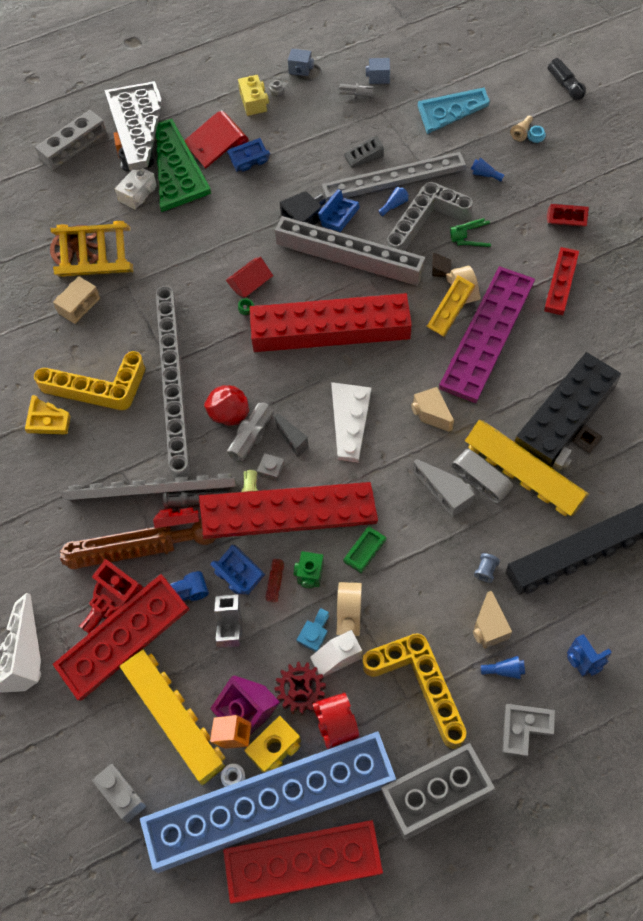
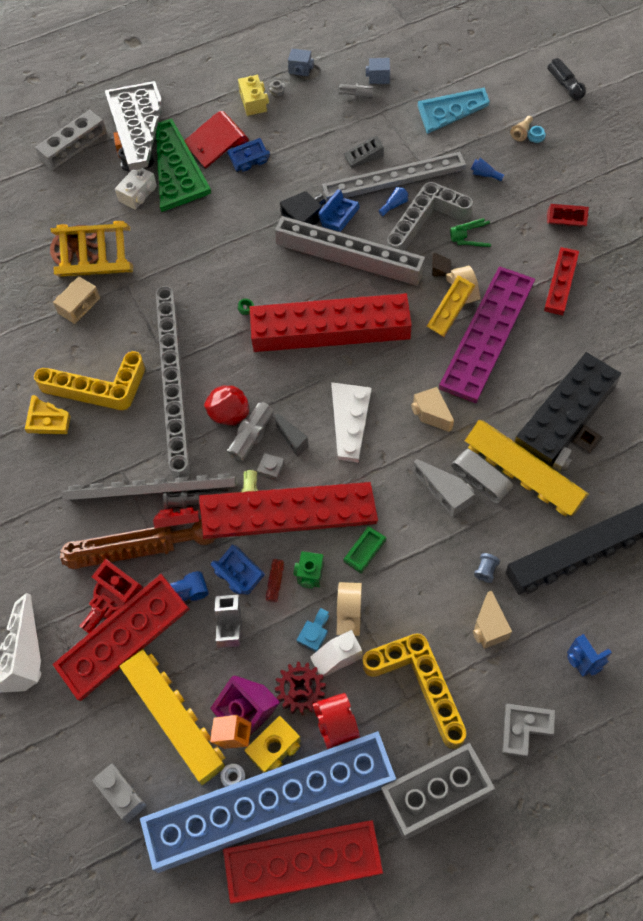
(249, 277): red brick -> none
(510, 668): blue cone -> none

